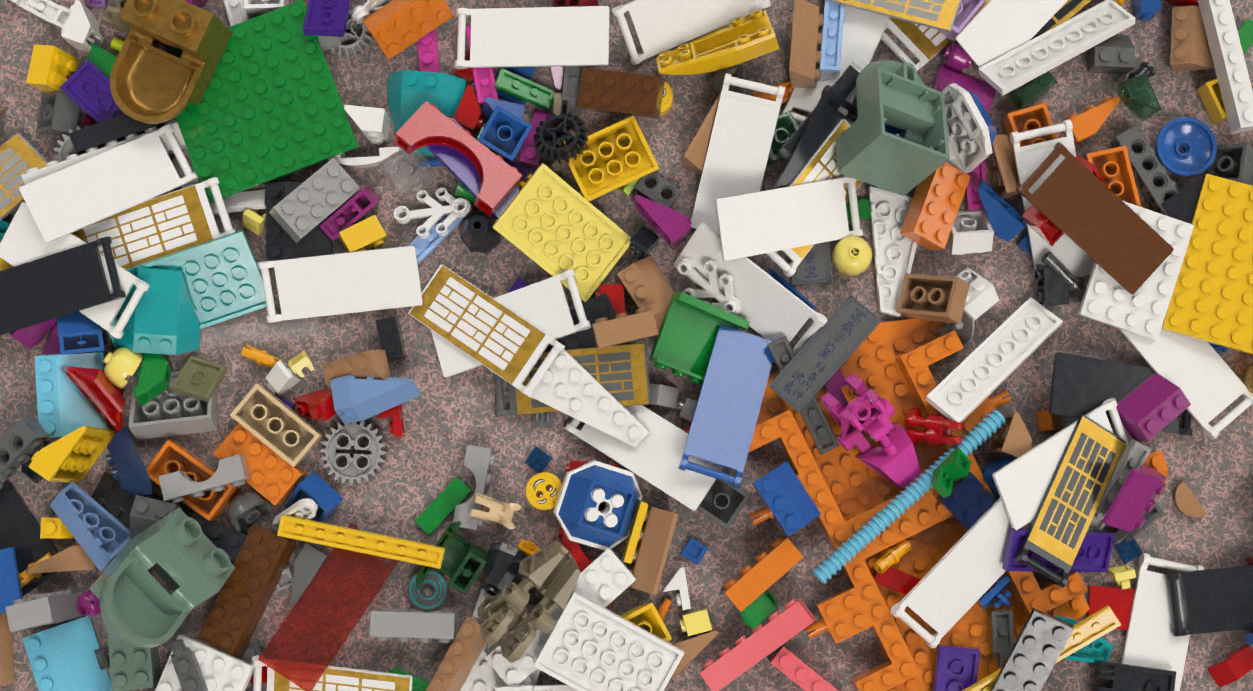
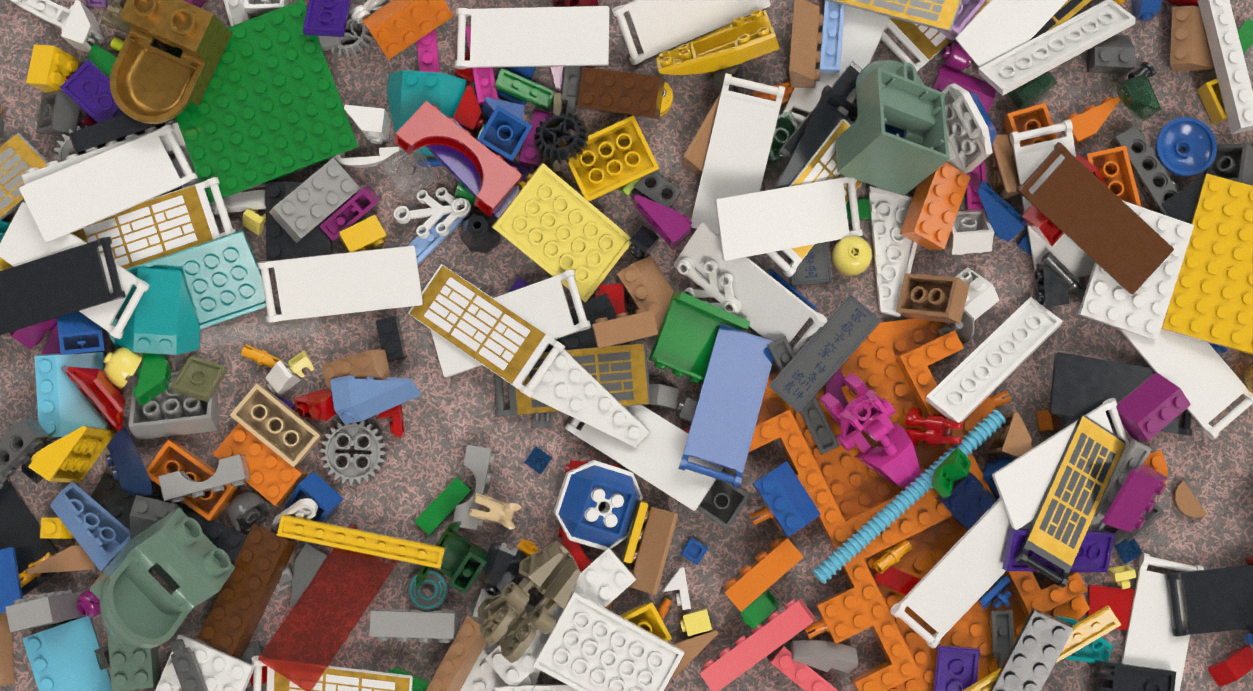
(543, 490): yellow head -> none
(825, 655): none -> light grey slope

